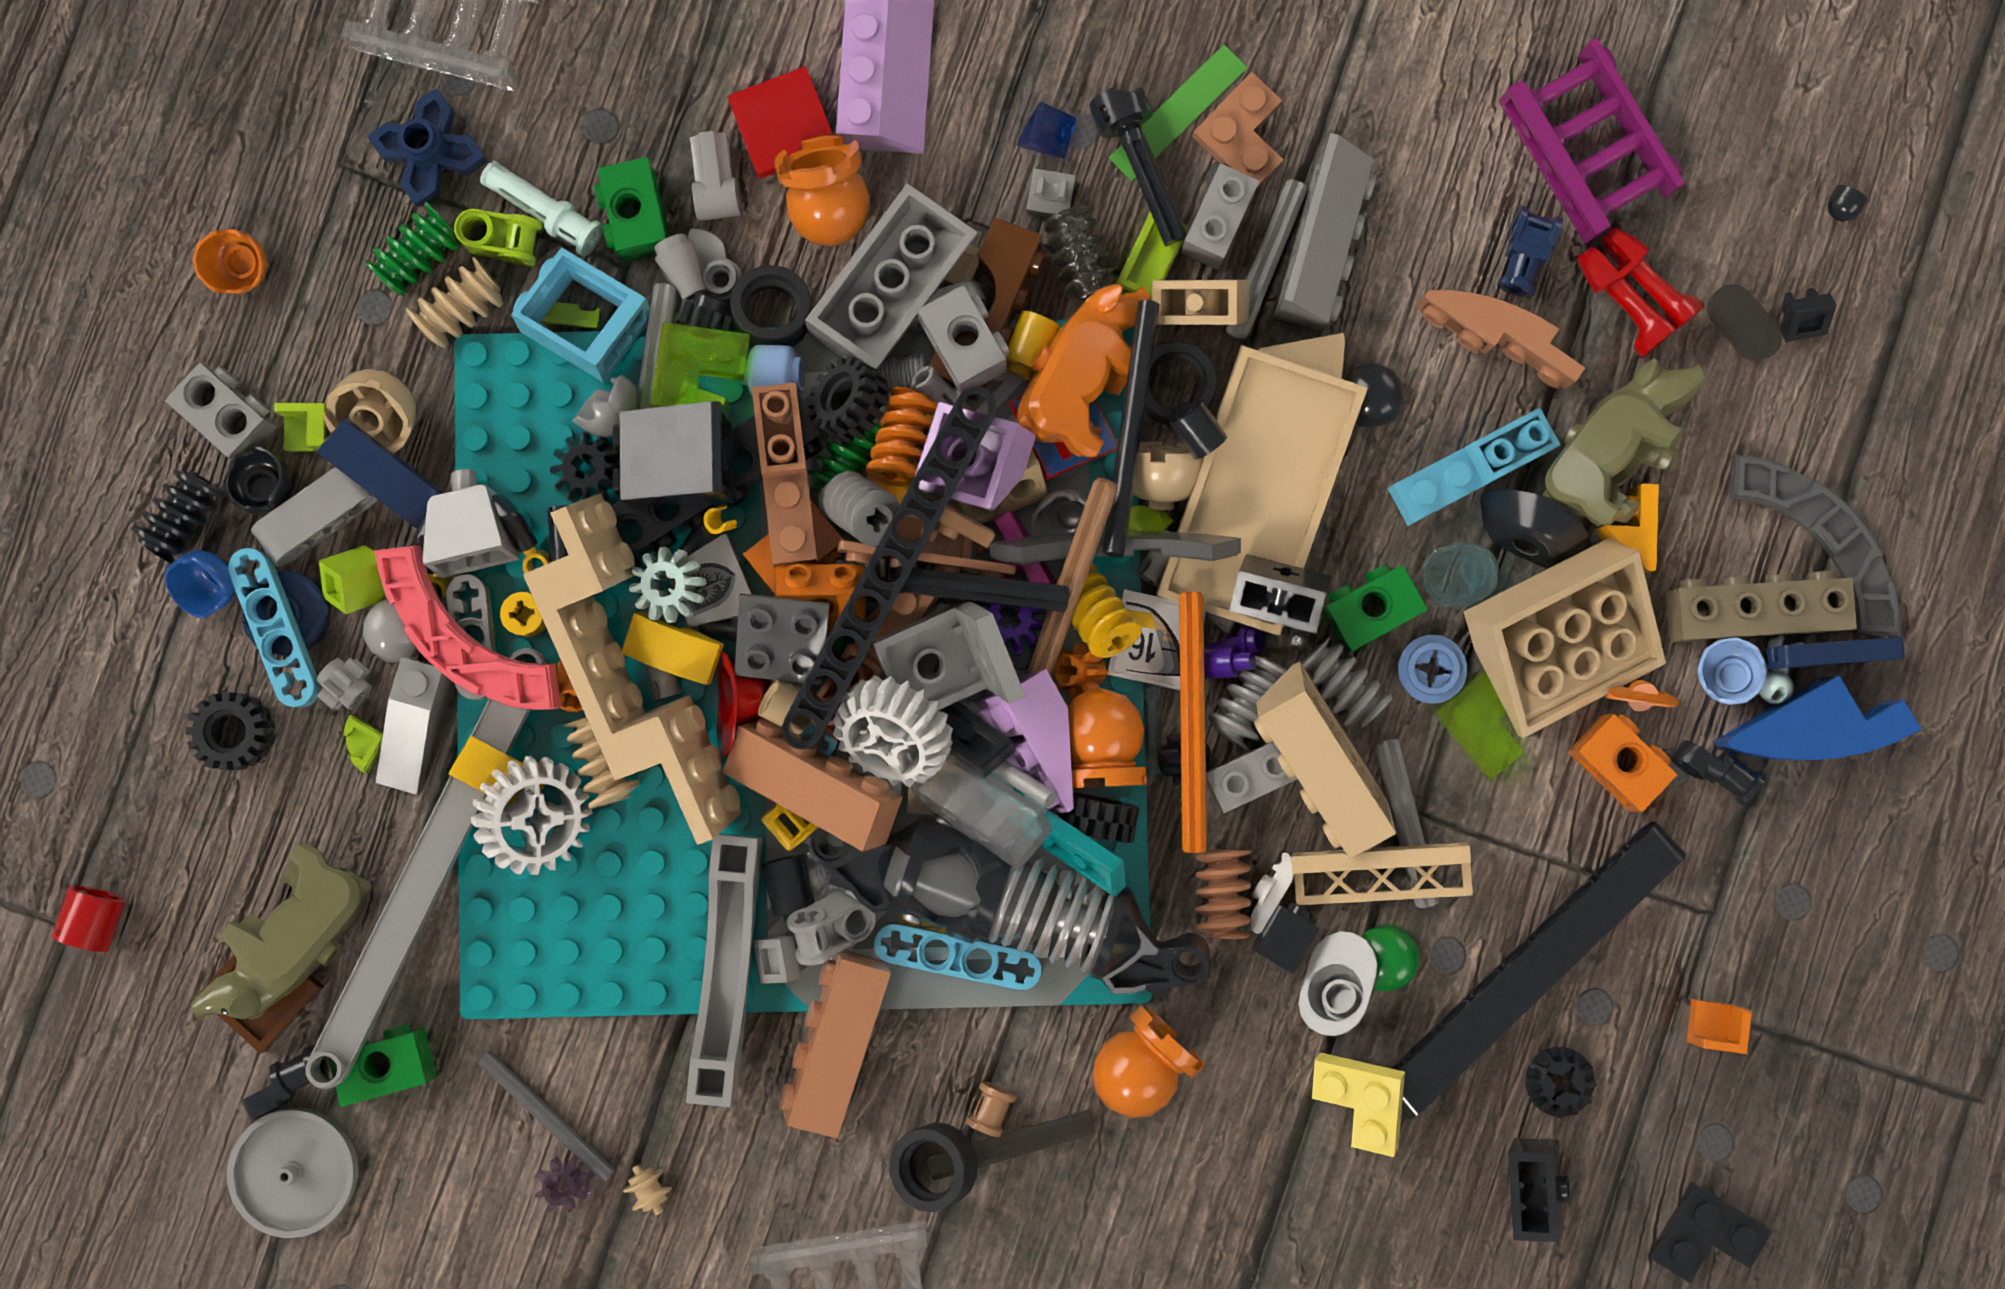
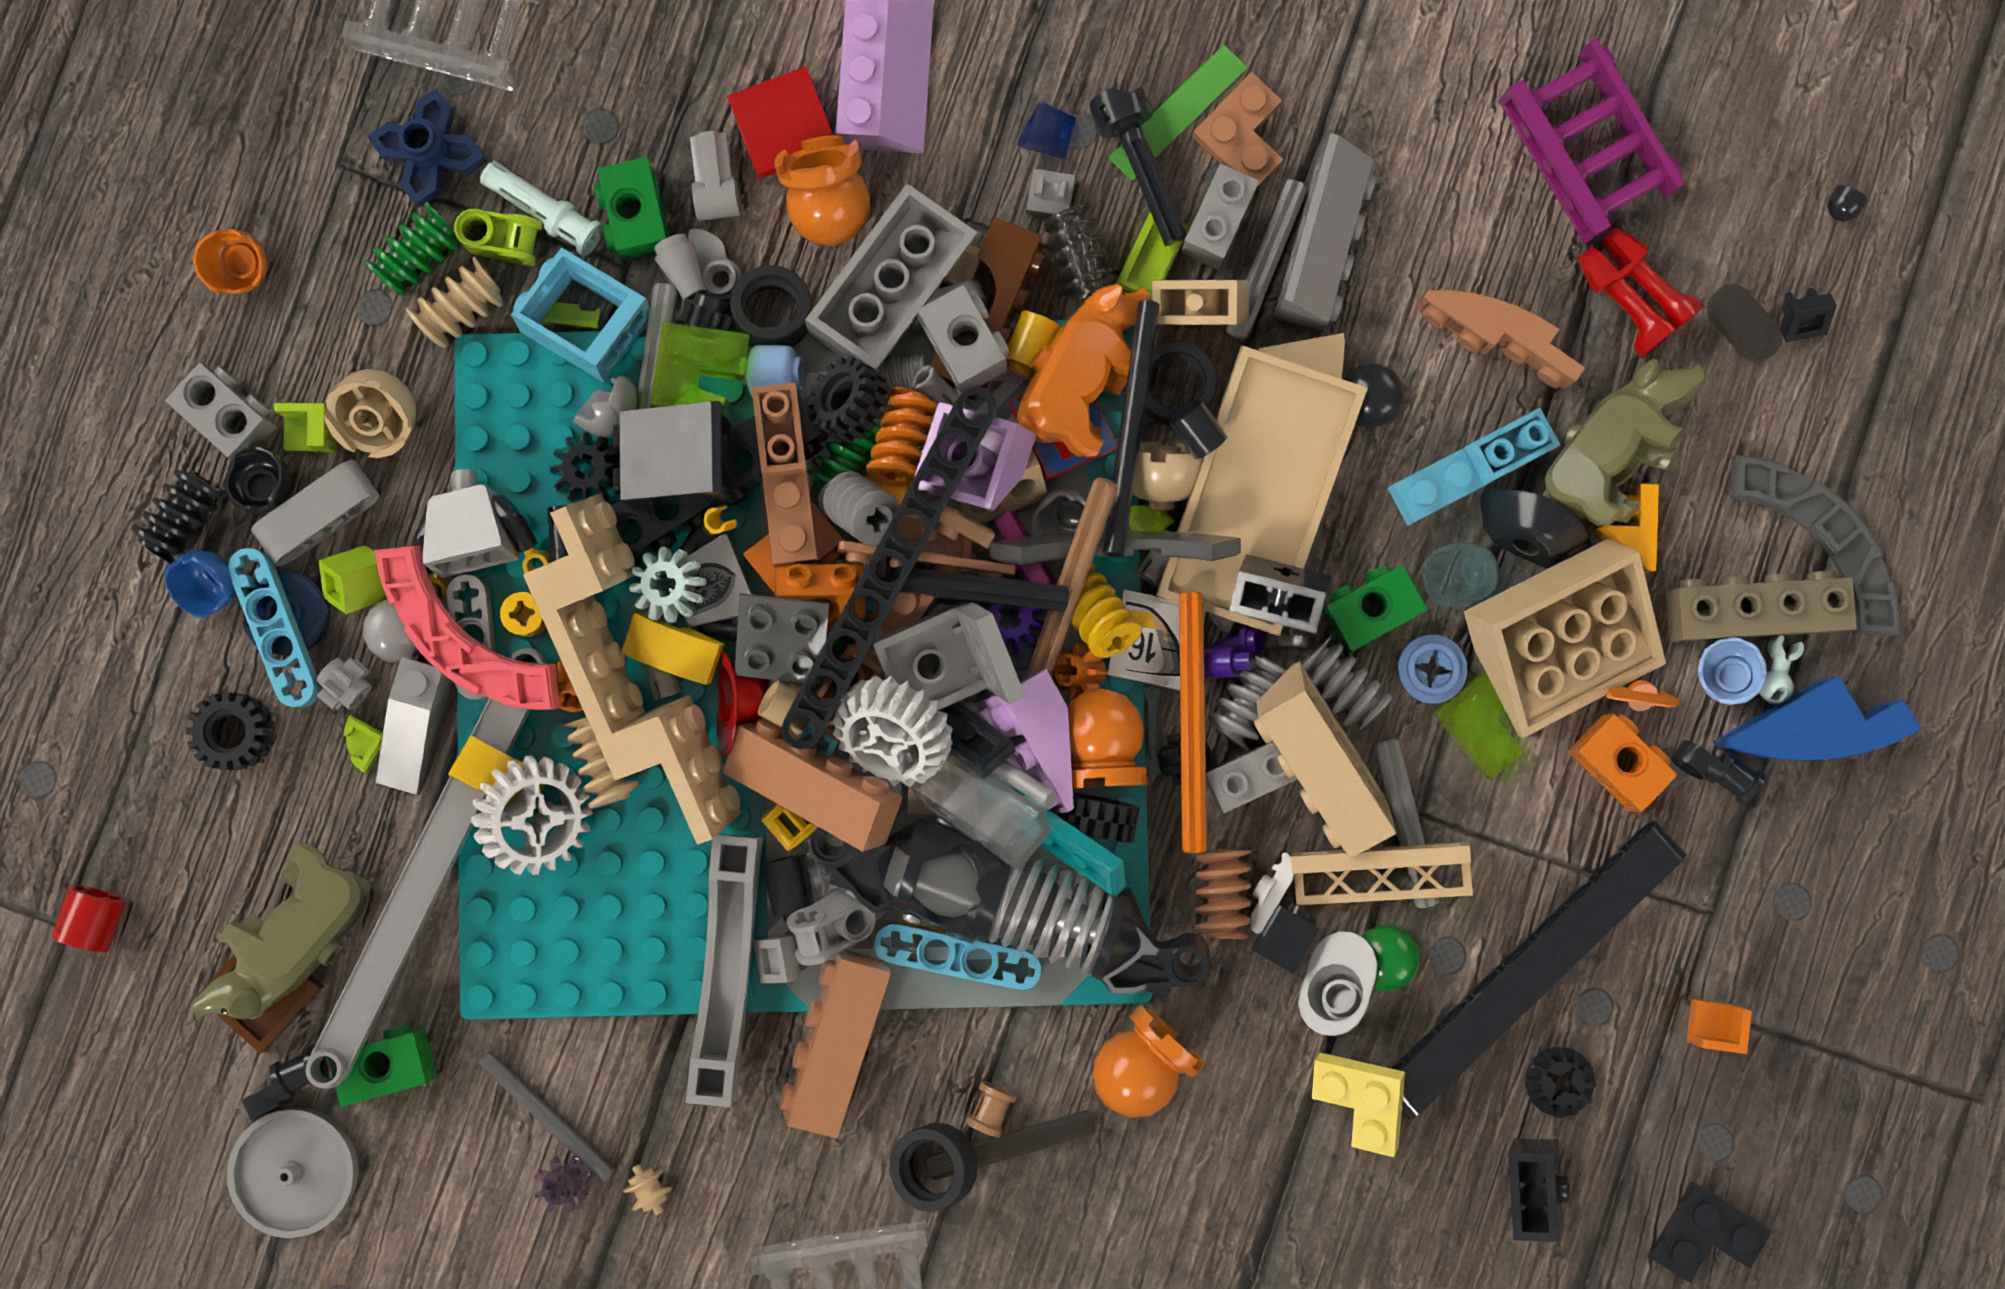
(378, 471): dark blue tile -> none
(1529, 247): dark blue connector -> none
(1835, 653): dark blue piece -> none

